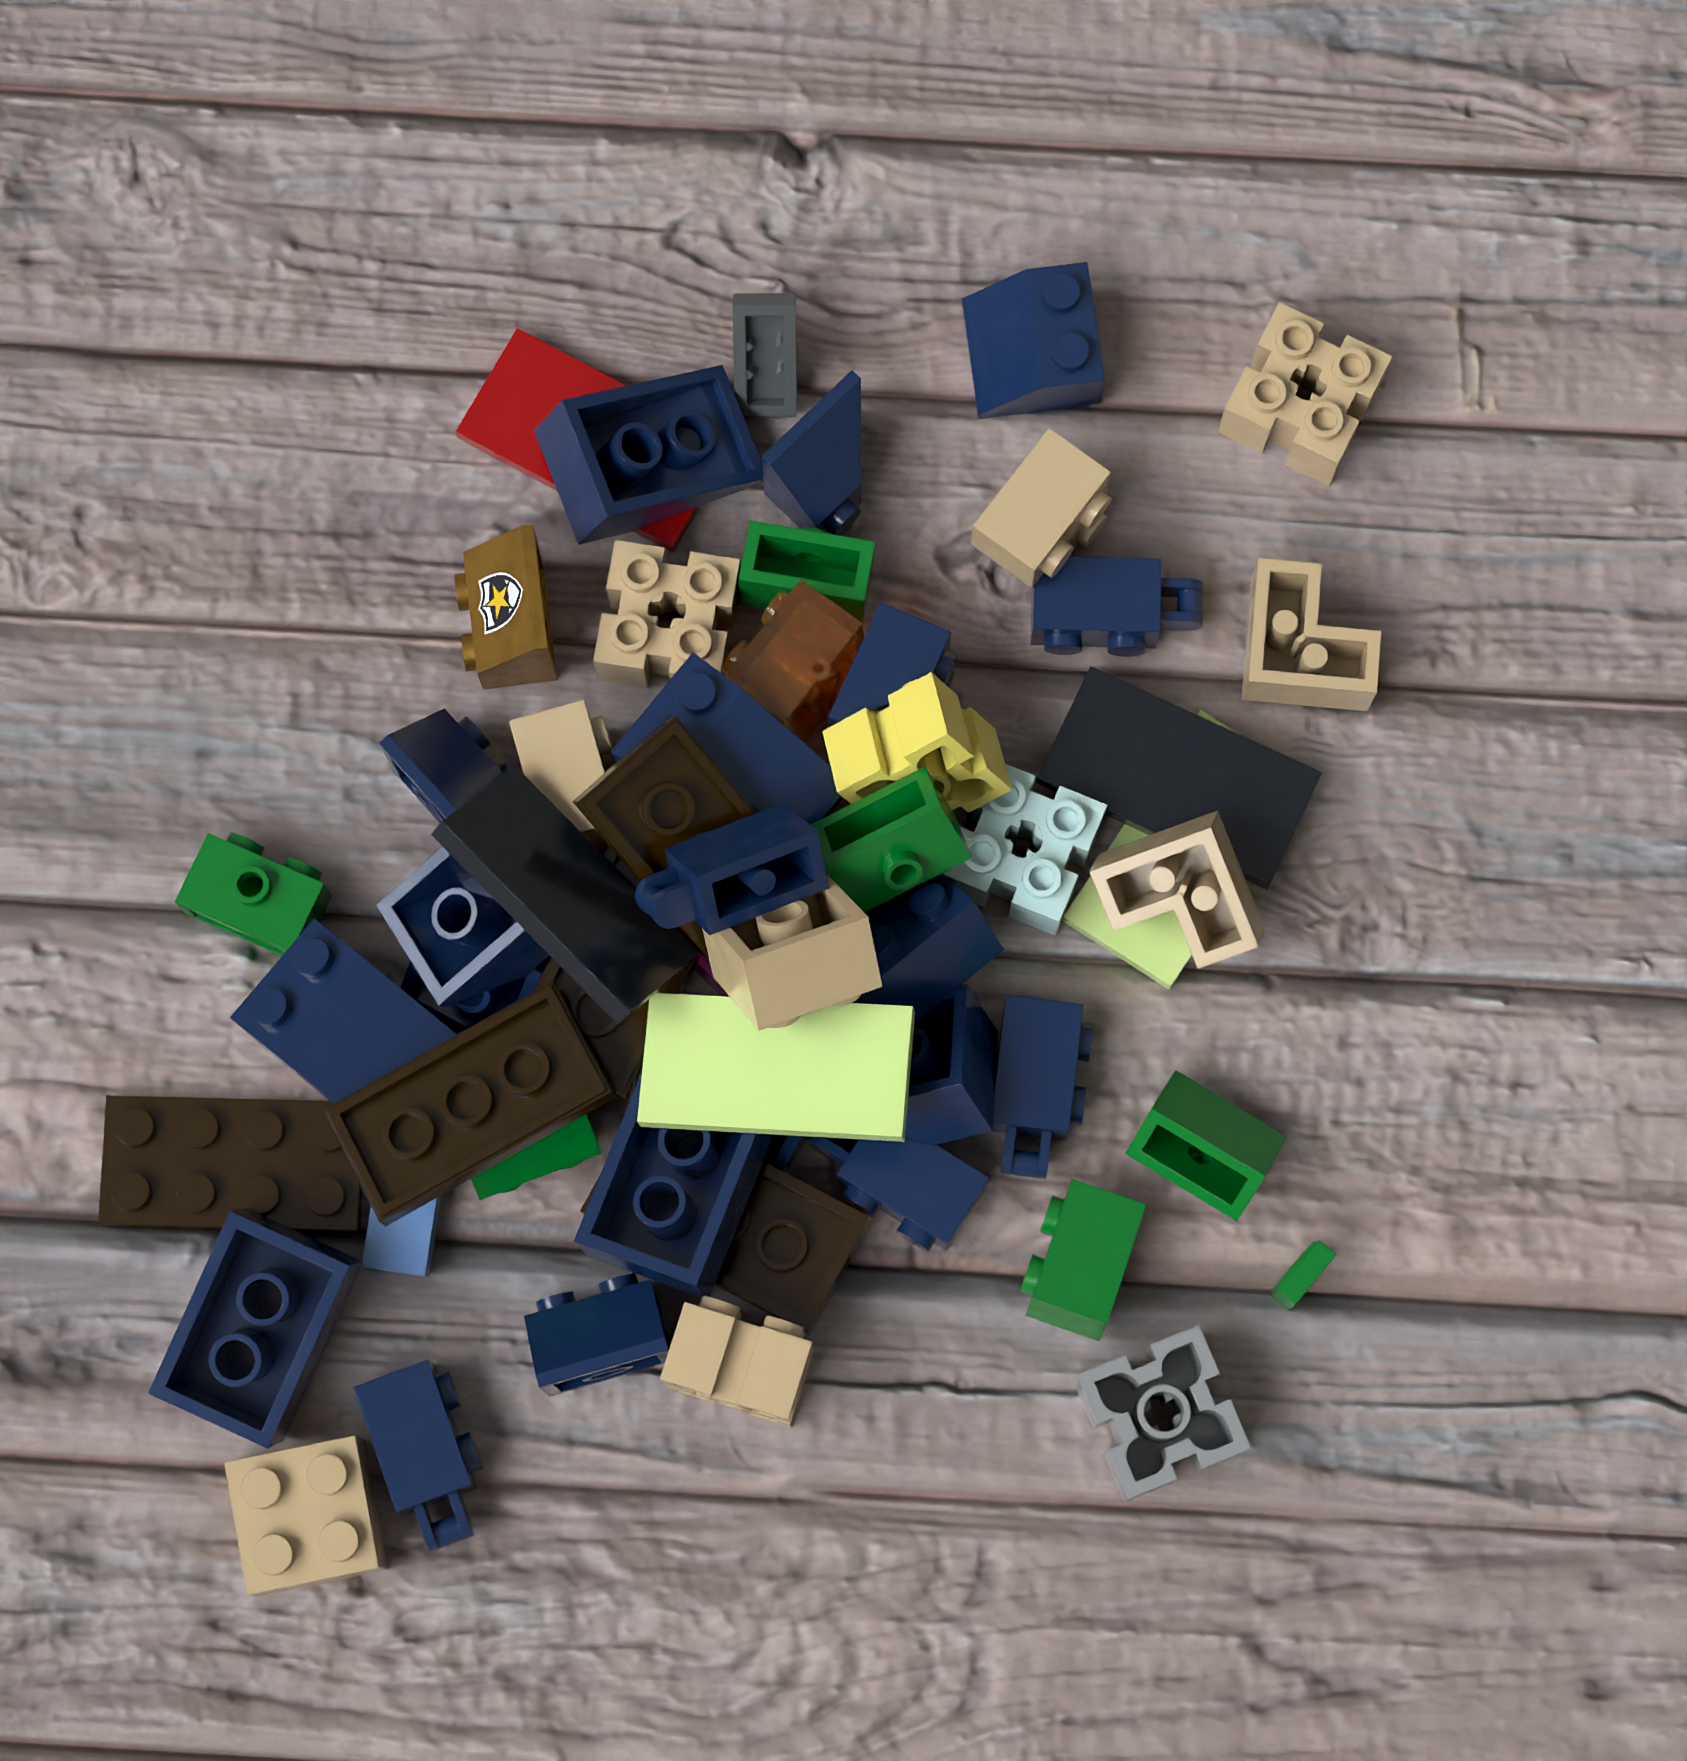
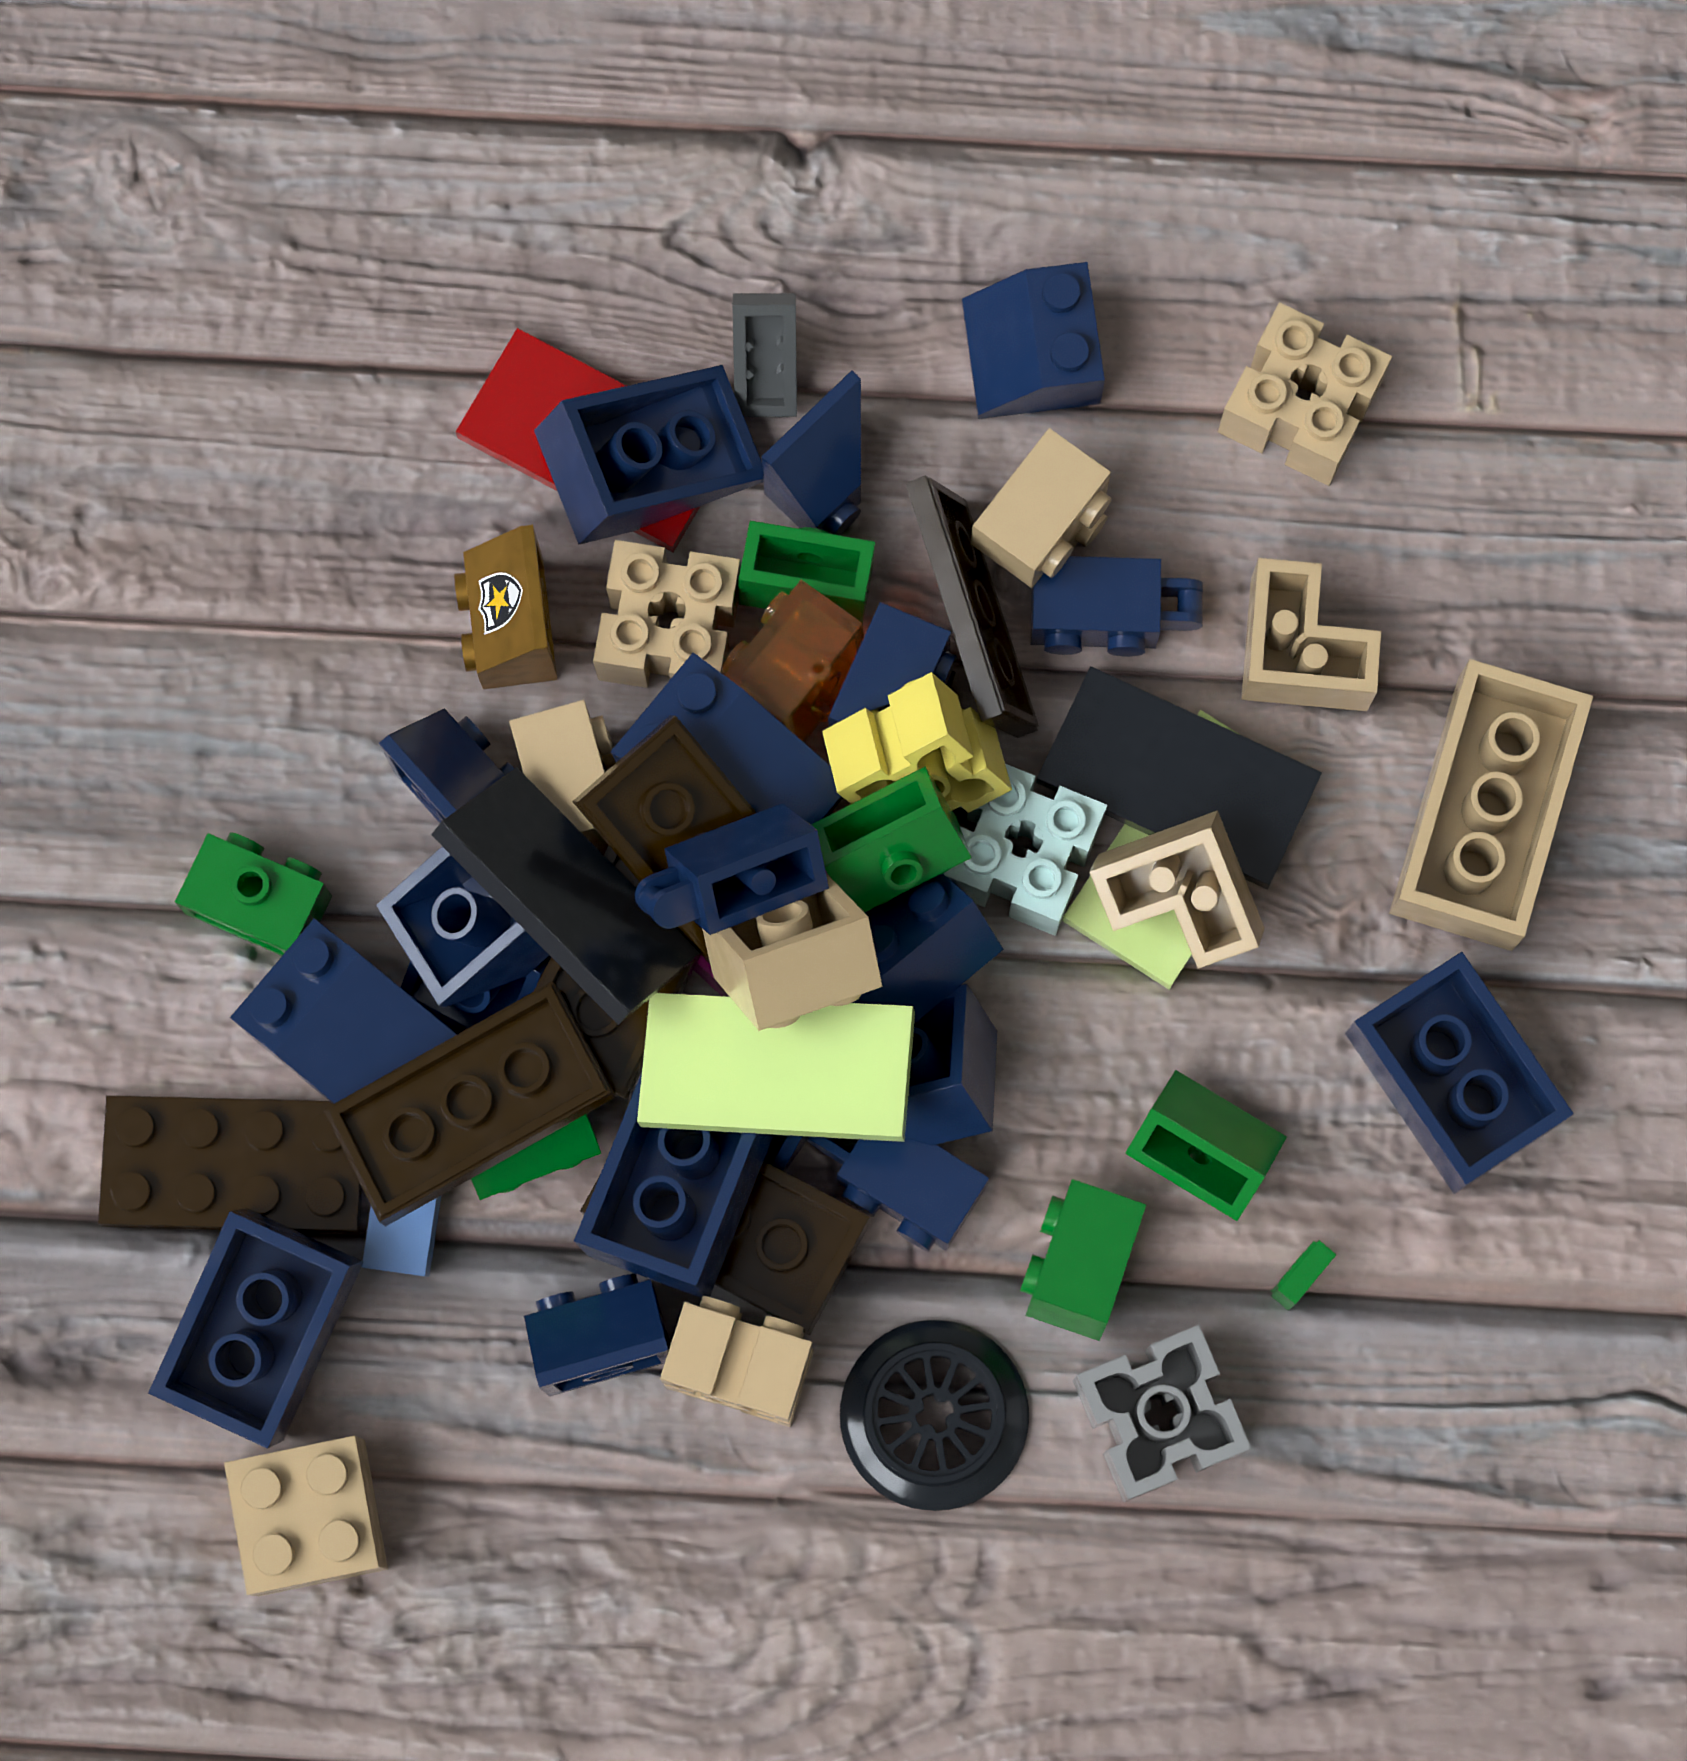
(421, 1447): dark blue brick -> none
(907, 1482): none -> black piece
(972, 608): none -> dark brown tile
(1037, 1078): dark blue brick -> none
(1458, 1072): none -> dark blue brick
(1491, 805): none -> tan brick

